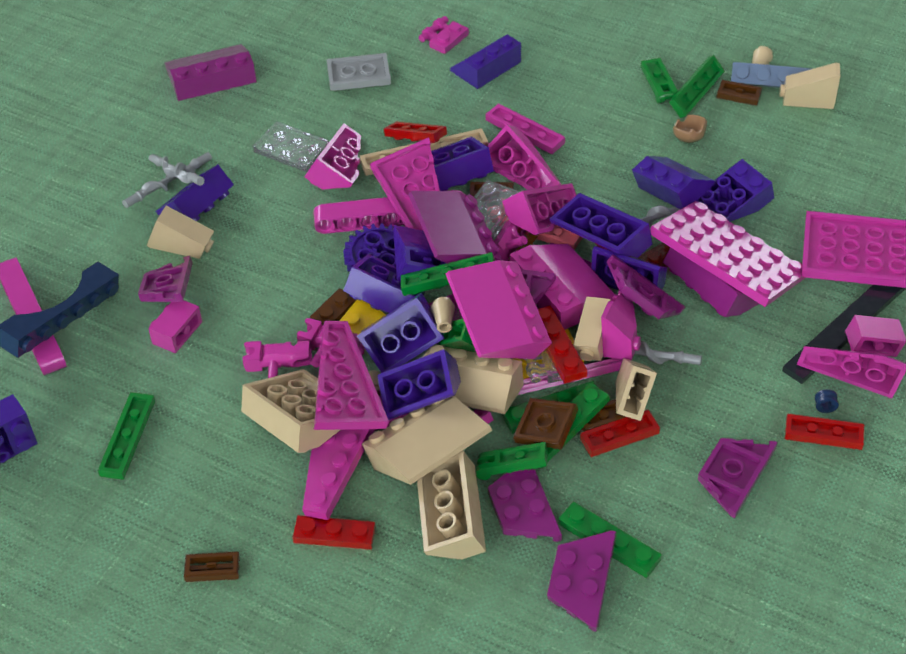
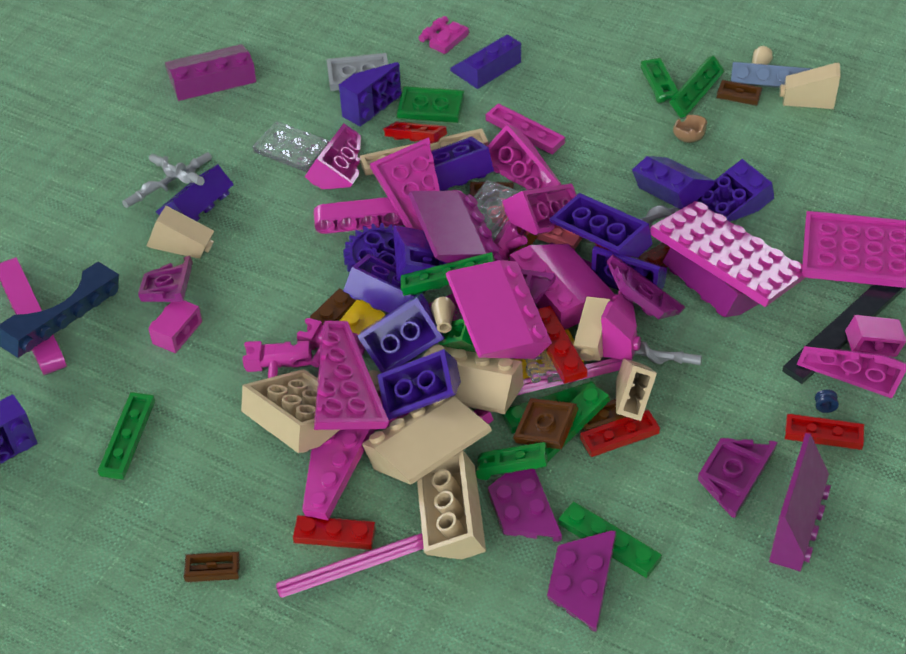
(349, 565): none -> dark pink axle
(369, 92): none -> dark purple slope
(430, 104): none -> green tile
(801, 509): none -> magenta slope

